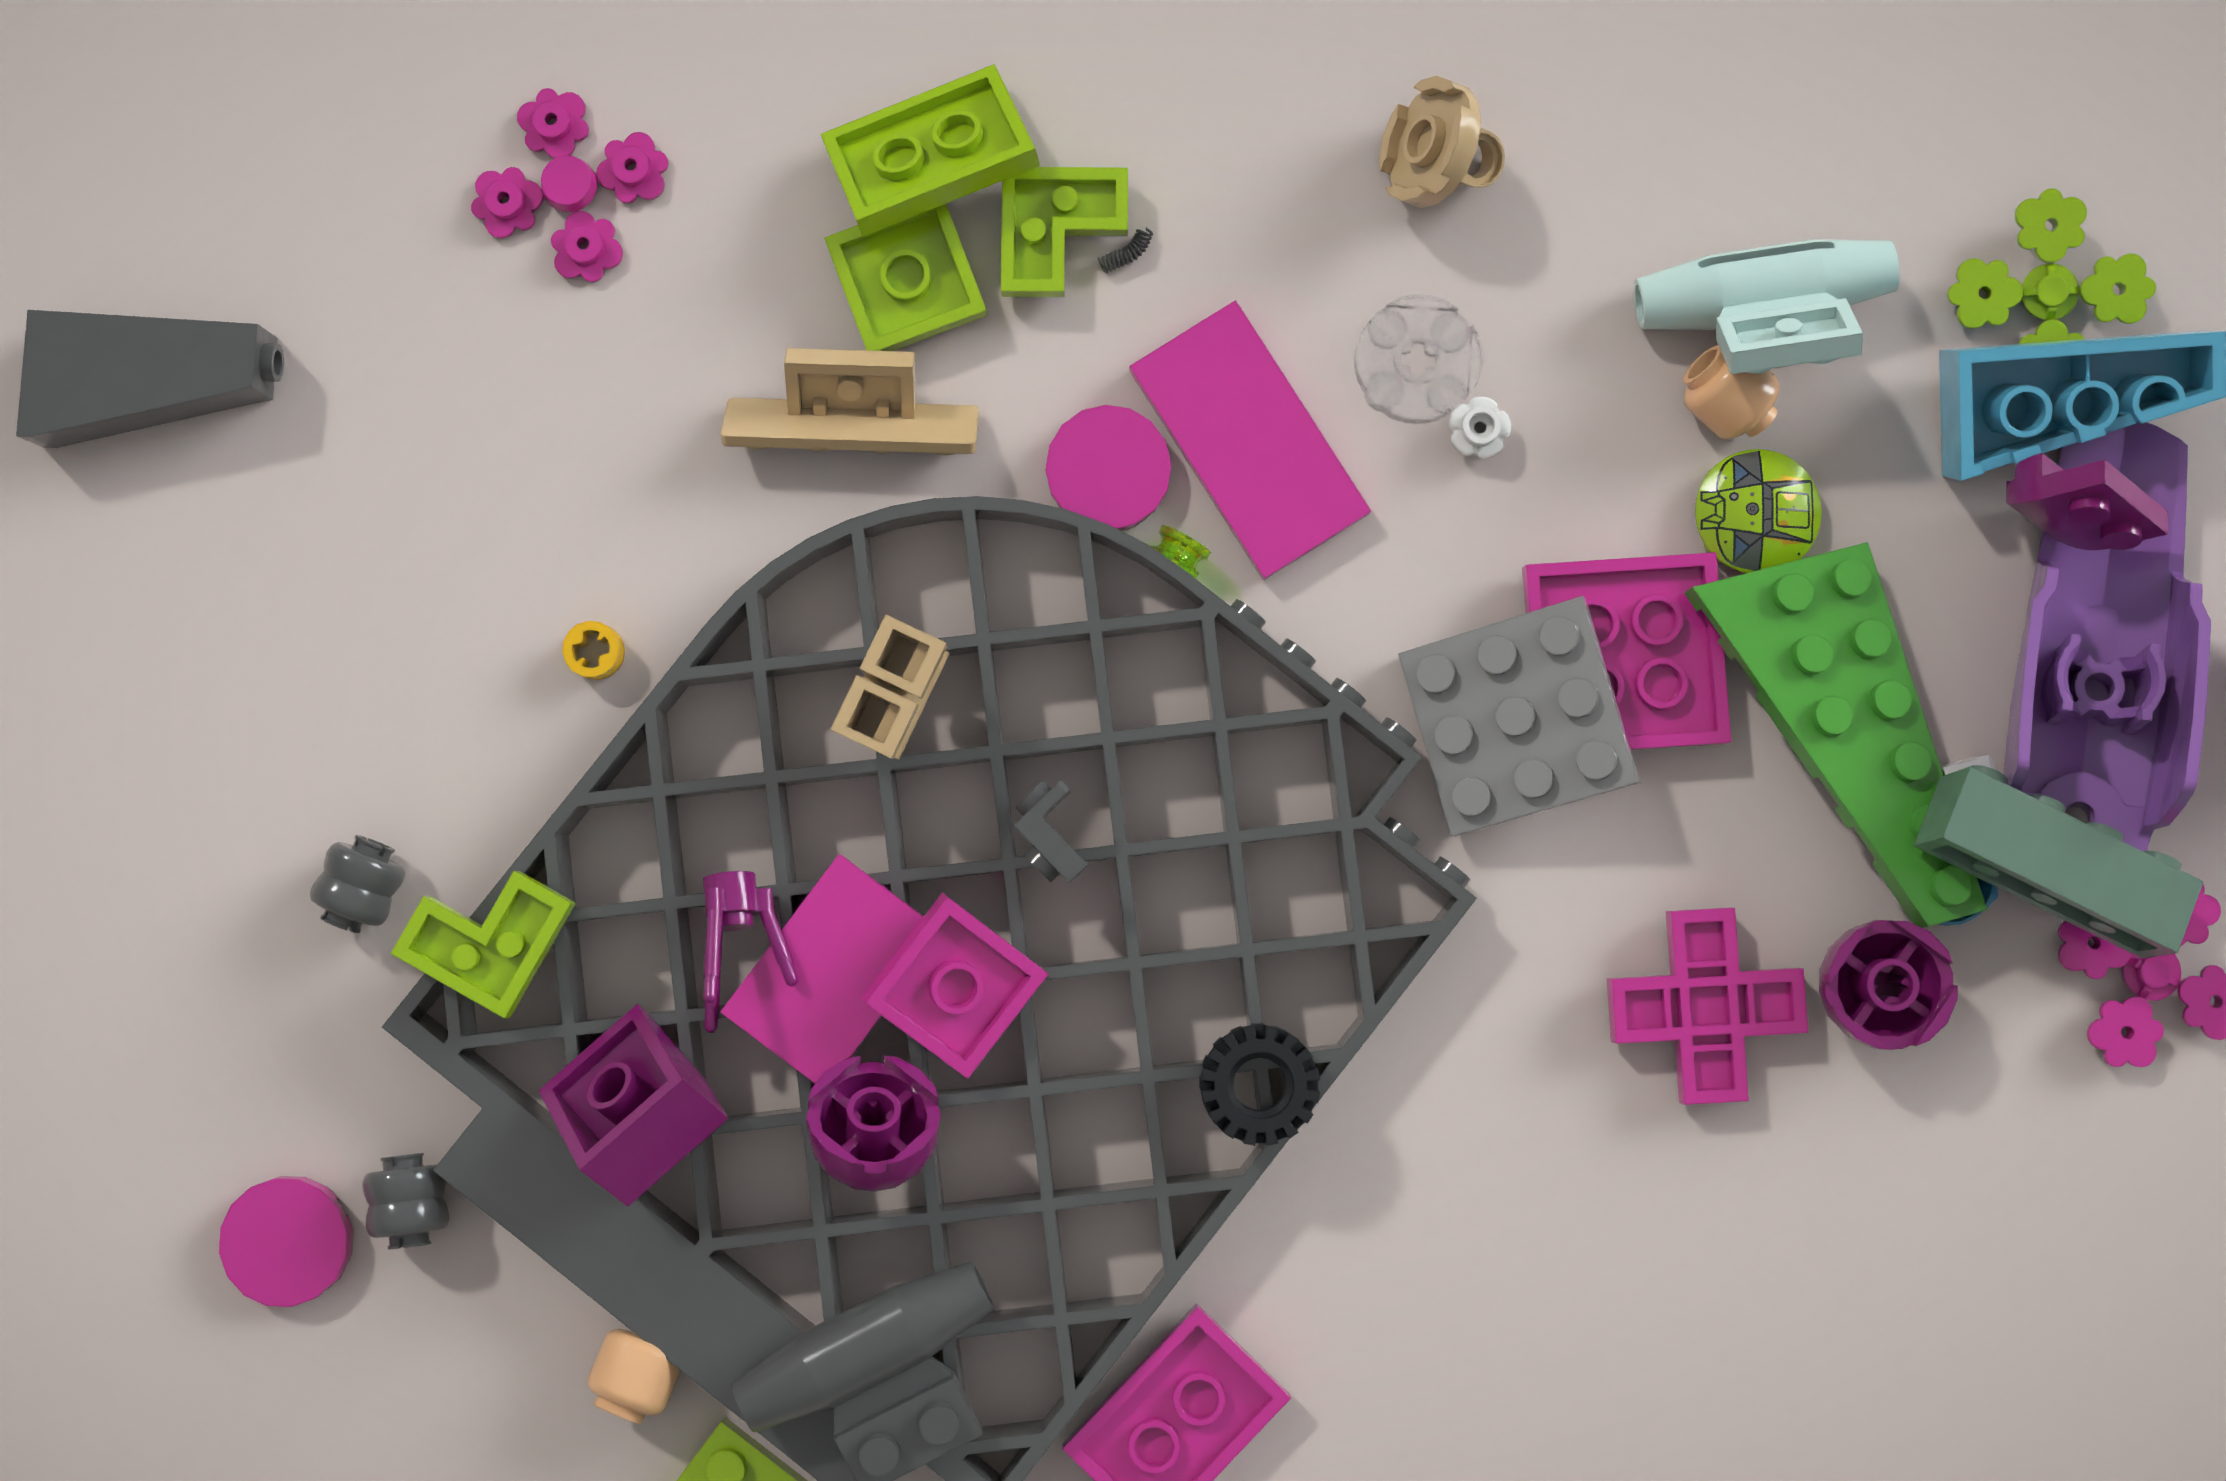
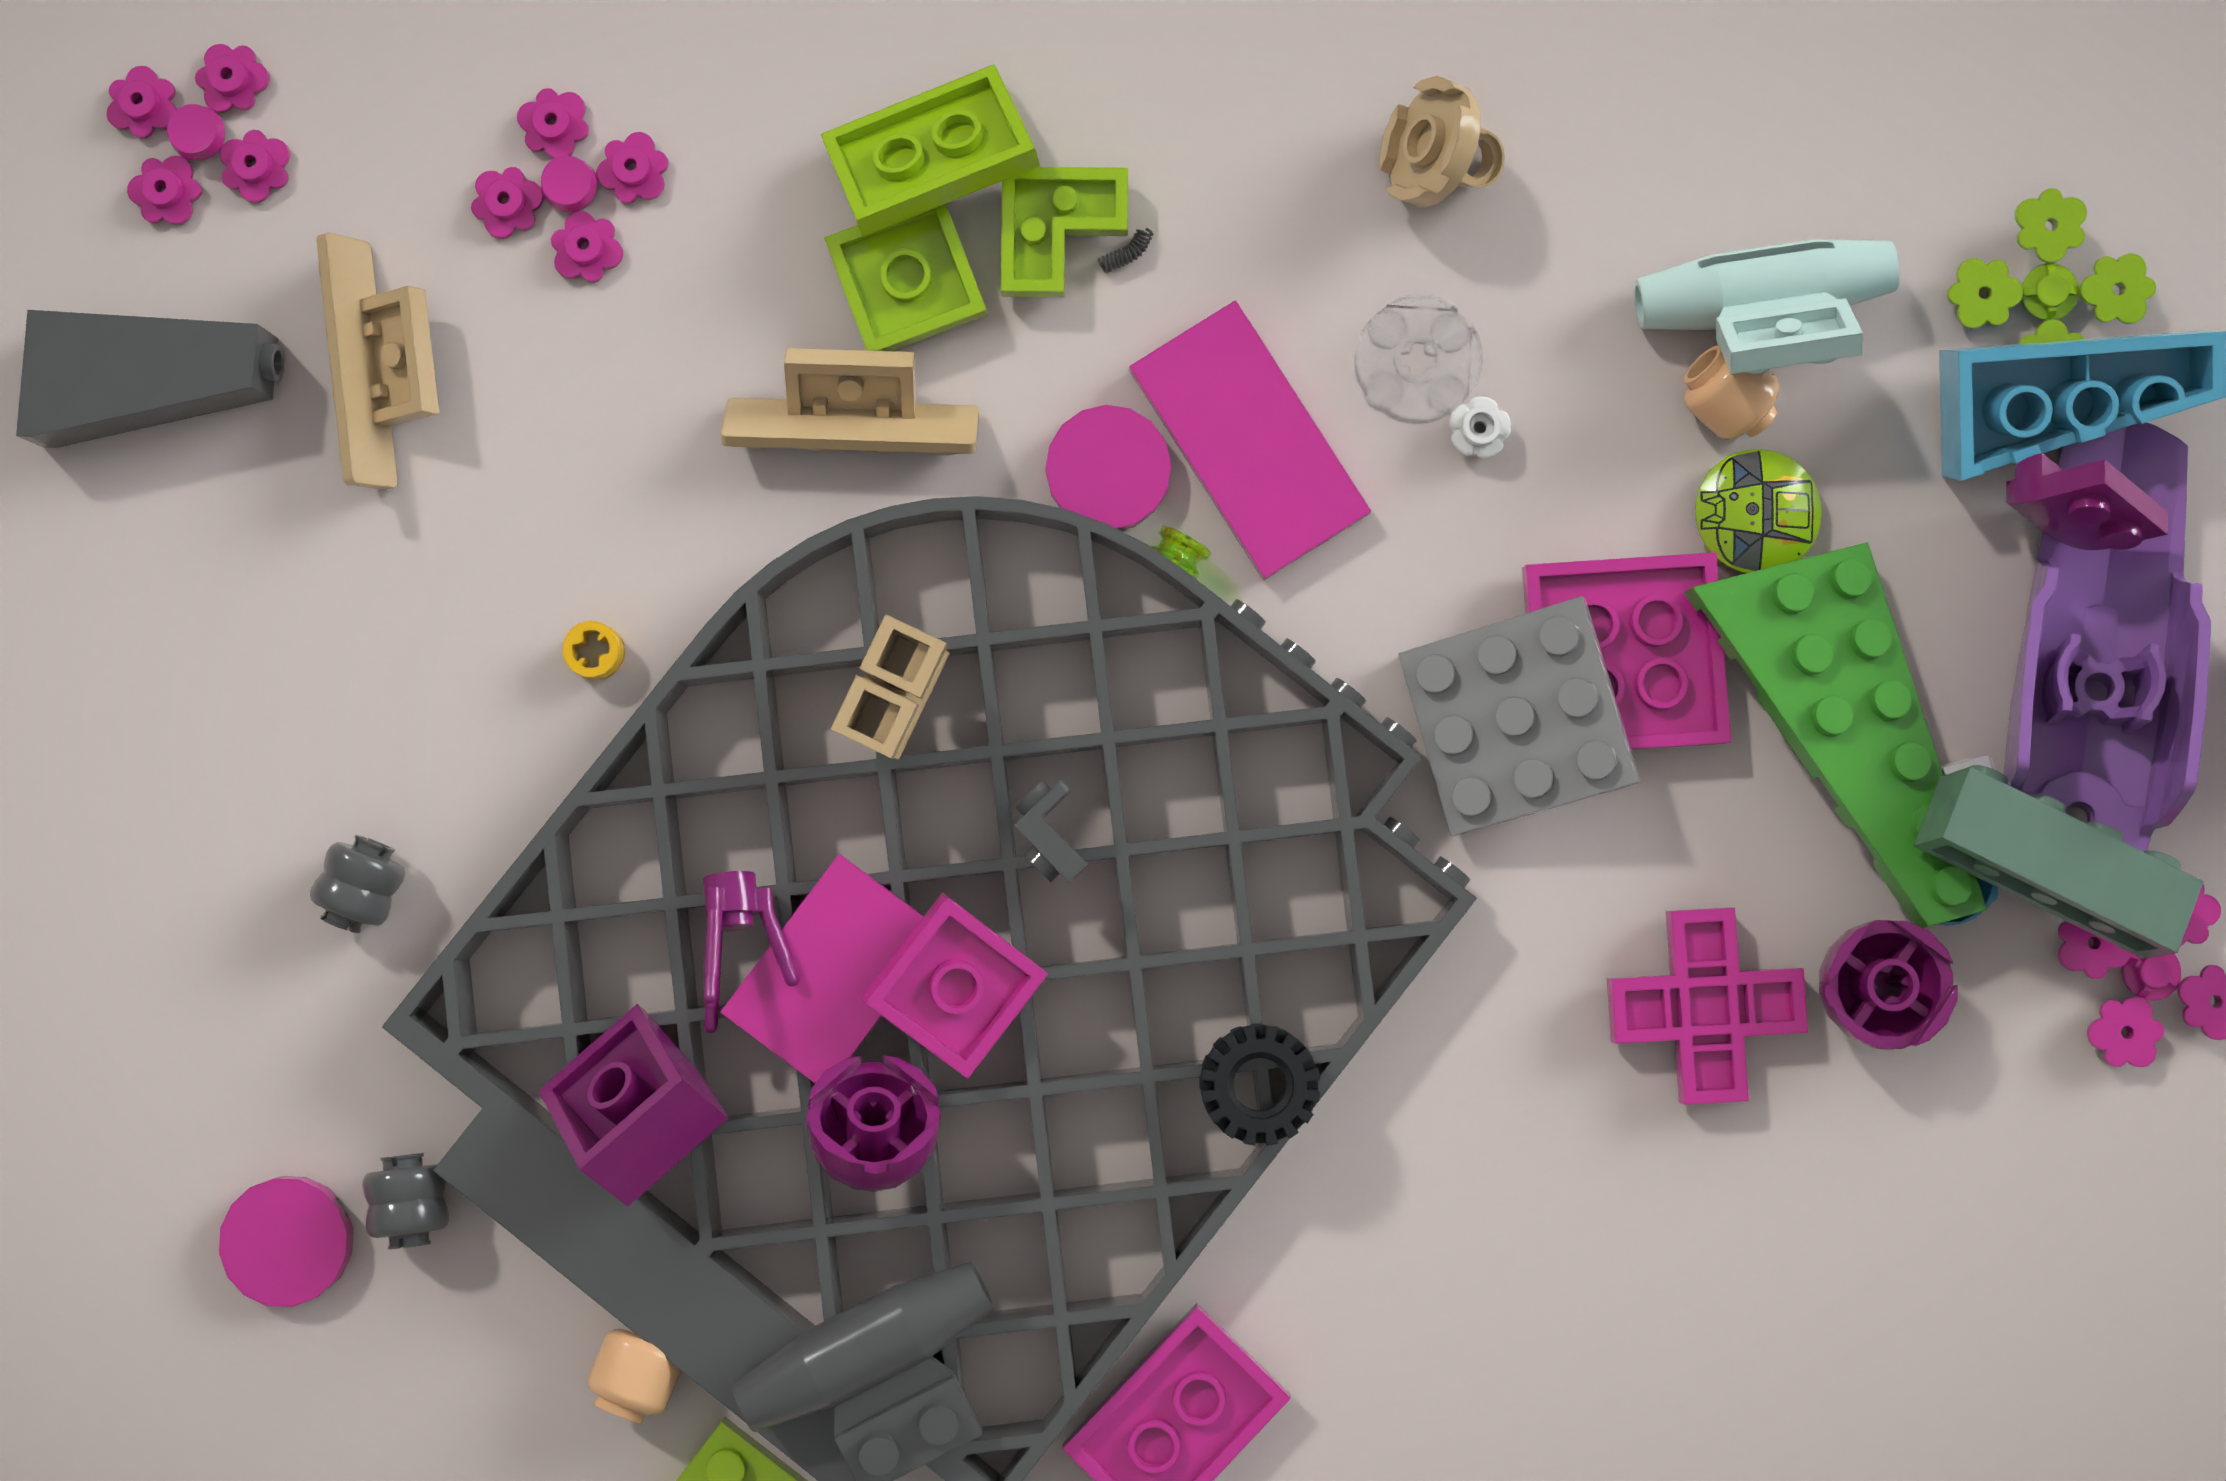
(198, 134): none -> dark pink plant
(376, 359): none -> tan bracket
(488, 960): lime plate -> none

